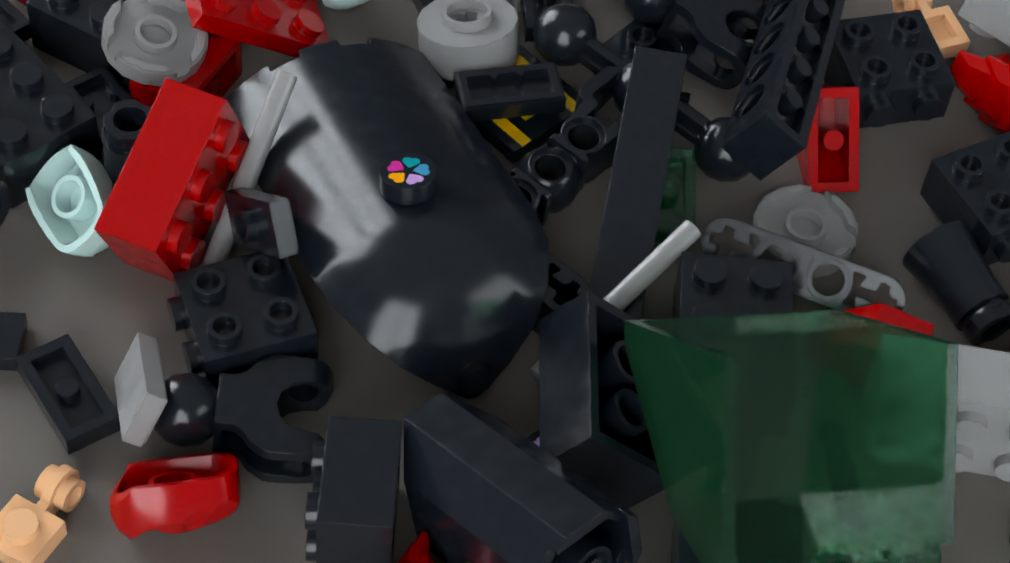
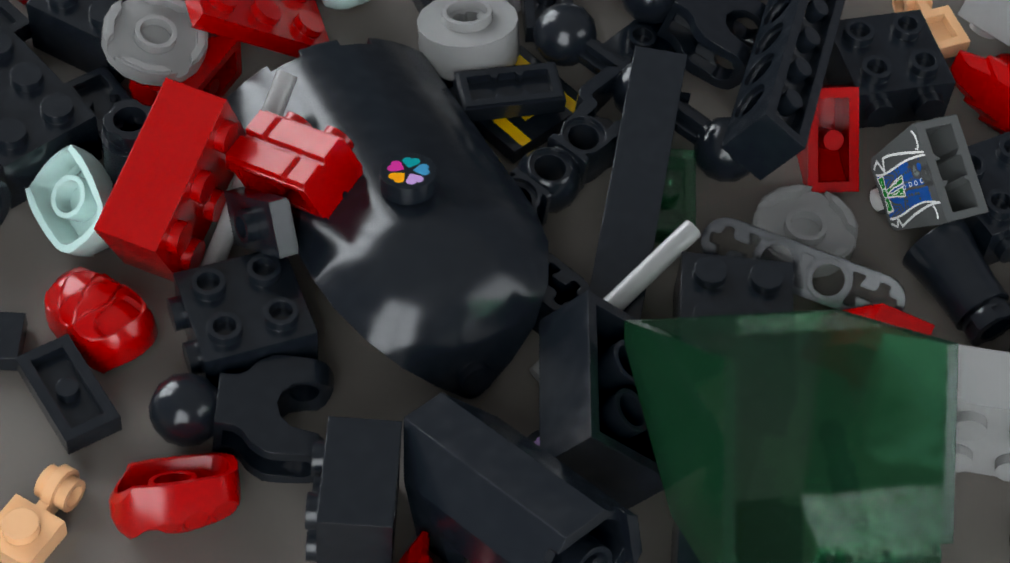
(101, 317): none -> red piece
(140, 390): light grey tile -> none
(295, 161): none -> red brick
(926, 176): none -> dark grey torso

